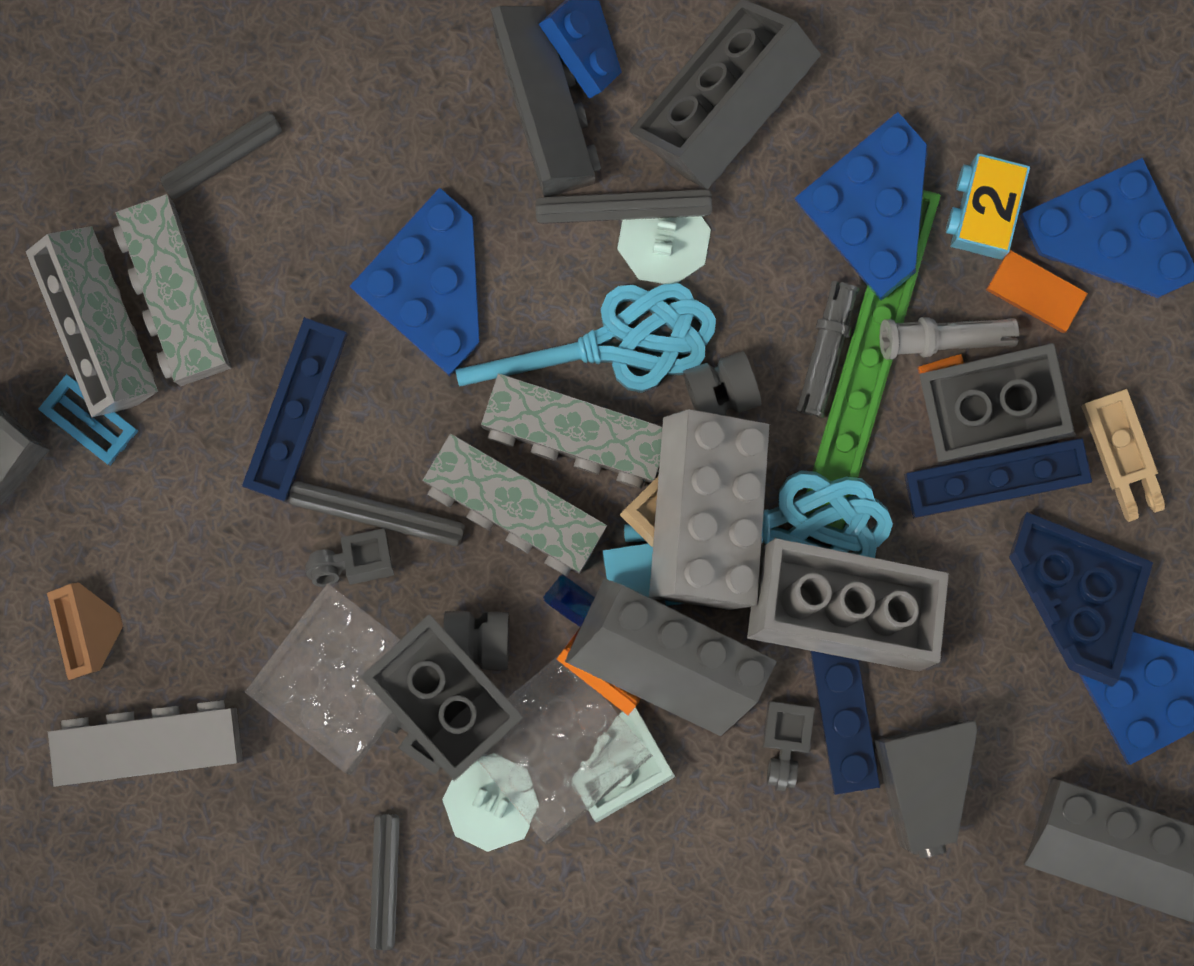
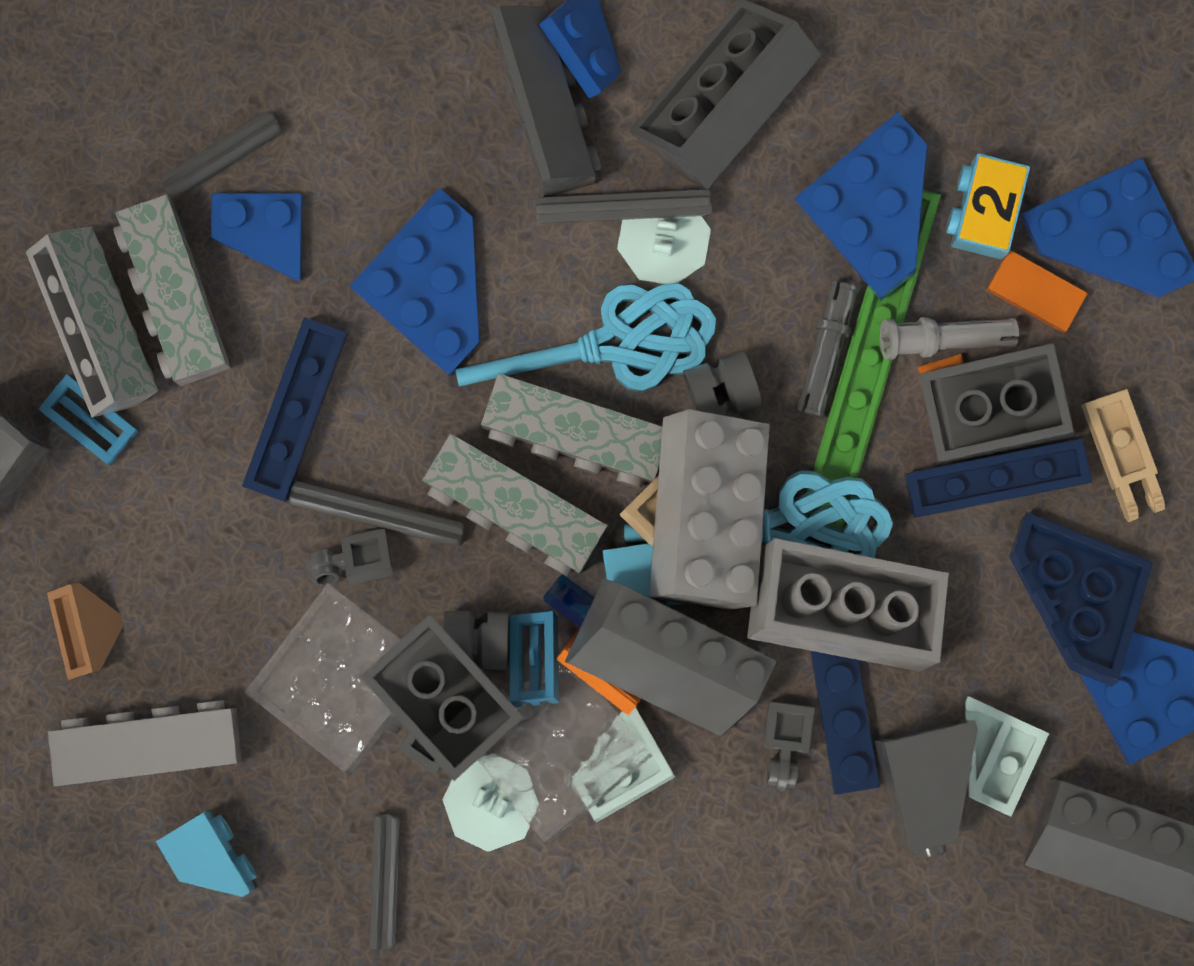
(205, 858): none -> medium azure slope
(261, 227): none -> blue wing
(535, 695): none -> dark azure tile
(1001, 756): none -> light aqua wing

